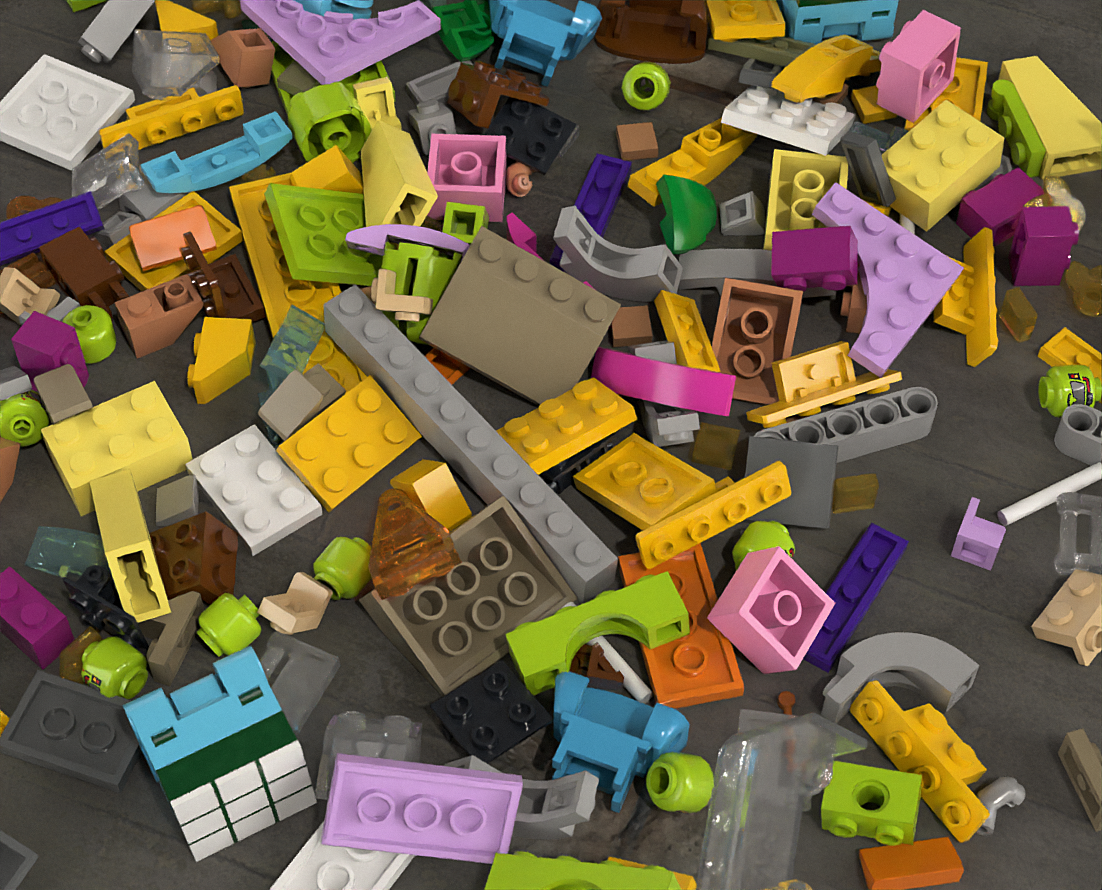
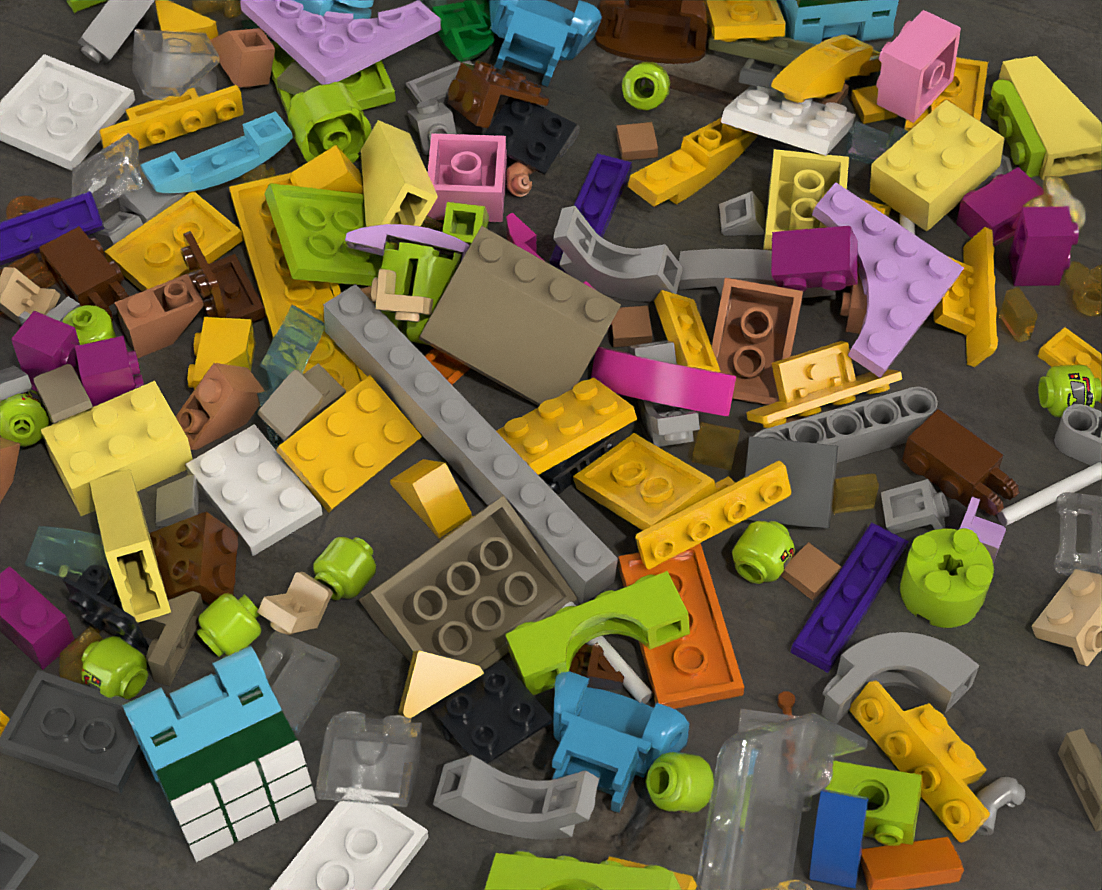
(108, 369): none -> magenta brick
(161, 238): orange slope -> none
(219, 404): none -> nougat slope
(377, 101): light yellow bracket -> none
(420, 809): lavender tile -> none
(430, 558): clear orange plate -> none
(433, 679): none -> yellow slope
(689, 212): green brick -> none
(771, 610): bright pink brick -> none
(810, 571): none -> medium nougat tile
(838, 838): none -> blue slope
(868, 169): dark grey tile -> none
(914, 507): none -> light grey bracket
(946, 576): none -> lime brick
(959, 463): none -> reddish brown hinge

